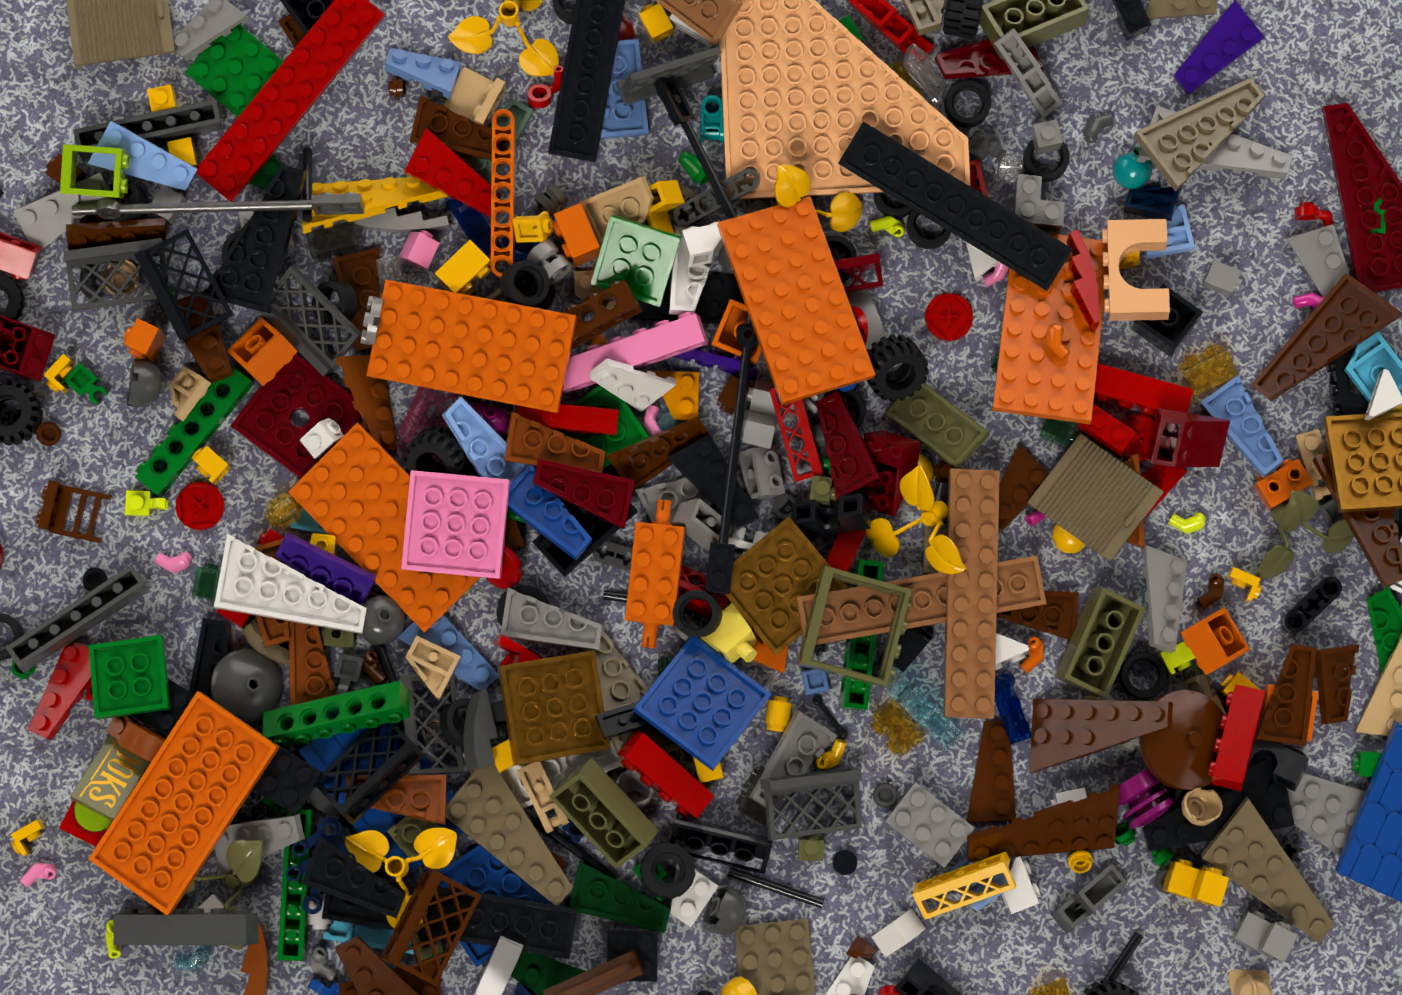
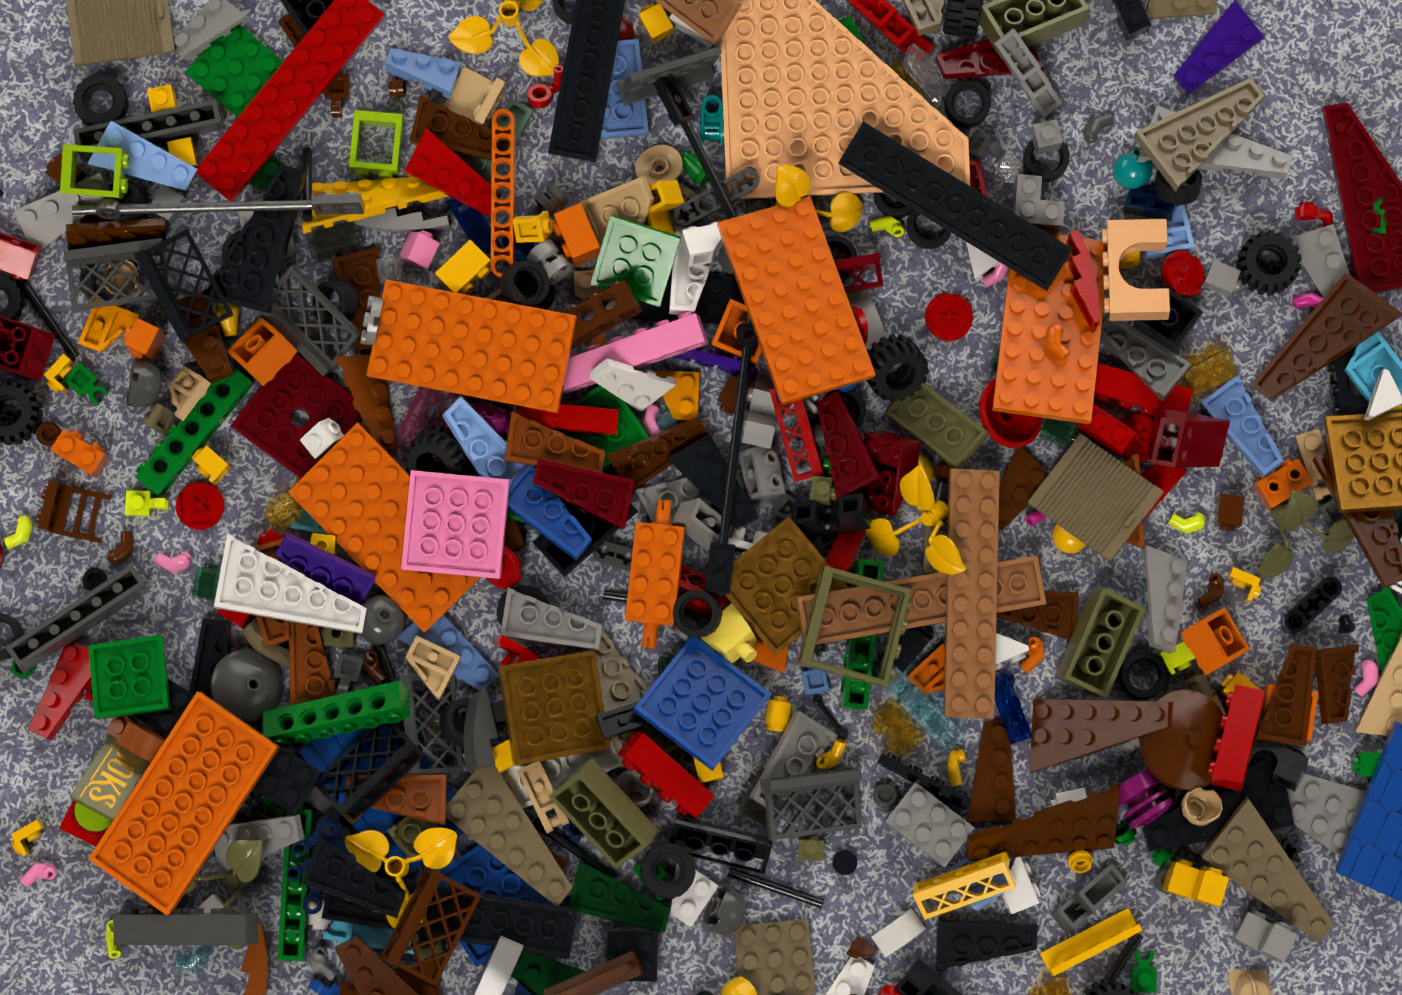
(22, 533): none -> neon yellow arm
(48, 319): none -> black bar
(77, 452): none -> orange brick
(100, 83): none -> black tyre
(106, 326): none -> light orange wing
(124, 550): none -> reddish brown arm
(160, 419): none -> dark tan tile
(230, 325): none -> yellow cone
(336, 92): none -> reddish brown plate
(376, 119): none -> lime window
(659, 157): none -> tan dish
(930, 673): none -> orange wing
(933, 784): none -> black wing
(953, 766): none -> yellow arm
(980, 941): none -> black wing
(1012, 429): none -> red dish
(1090, 942): none -> yellow fence
(1144, 977): none -> green plate
(1148, 359): none -> dark grey wing
(1182, 273): none -> red tile
(1183, 195): none -> black tyre
(1229, 512): none -> reddish brown brick
(1254, 276): none -> black tyre
(1345, 624): none -> black piece
(1370, 677): none -> bright pink arm

